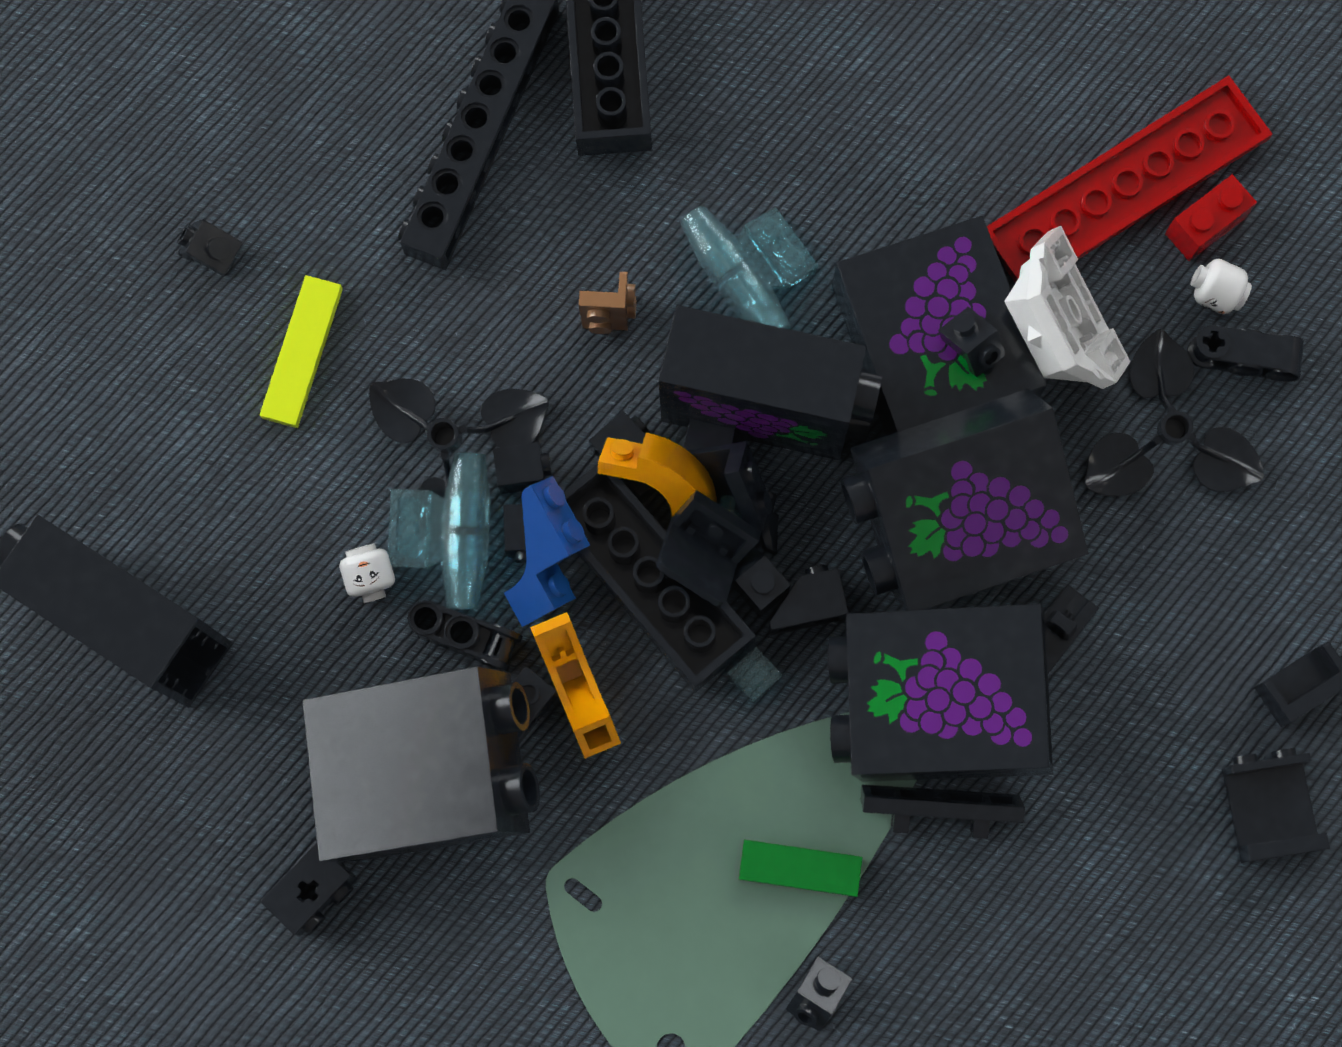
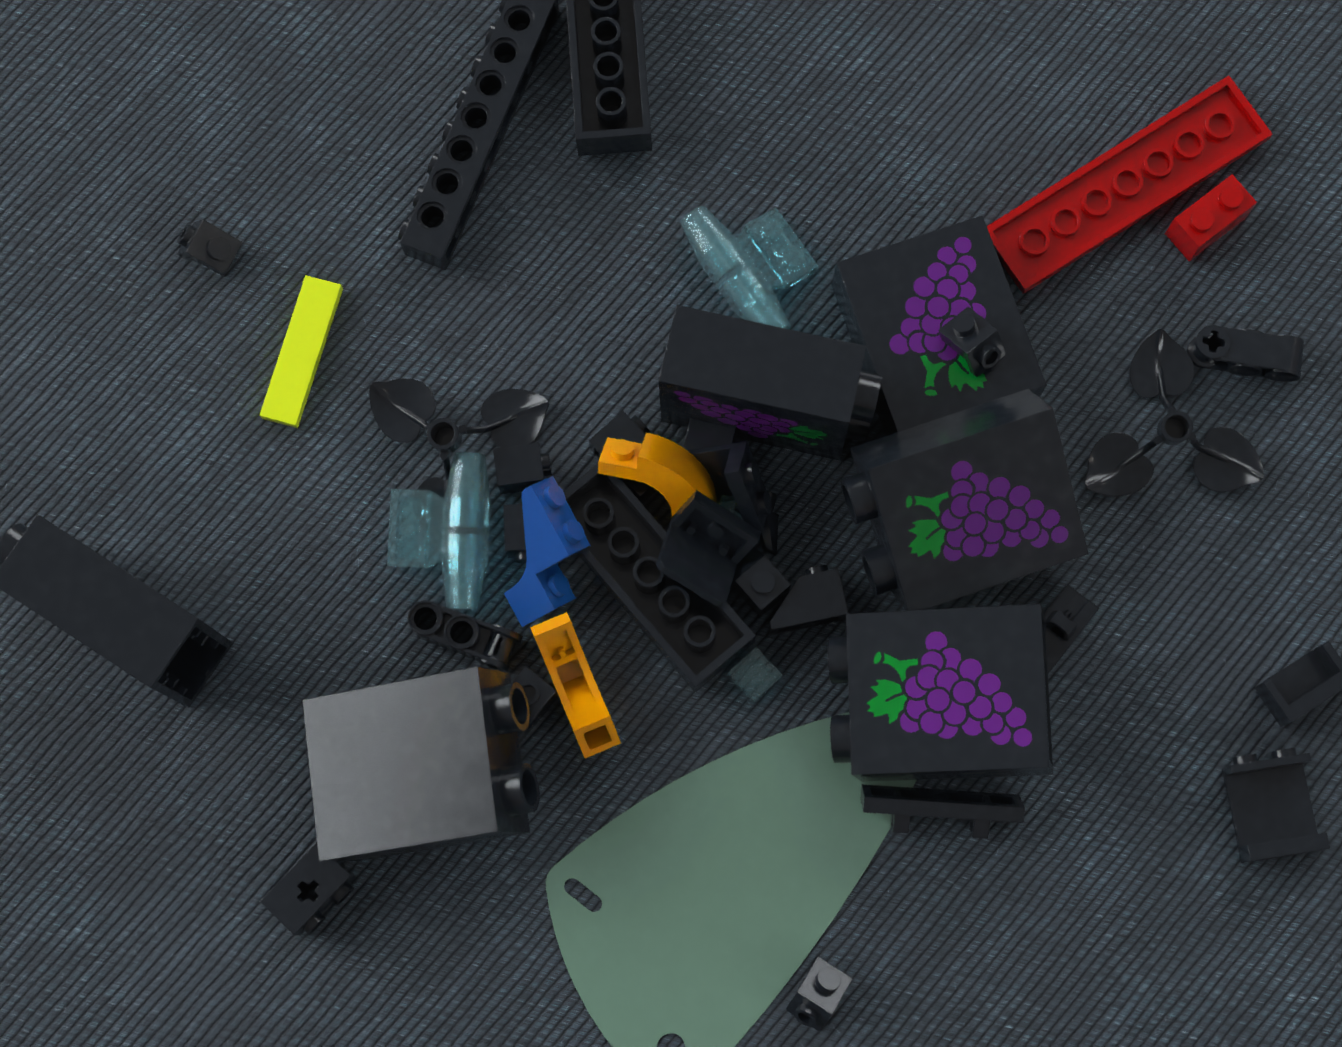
(367, 572): white head -> none
(608, 310): medium nougat bracket -> none
(800, 868): green tile -> none
(1062, 317): white piece -> none
(1221, 286): white head -> none

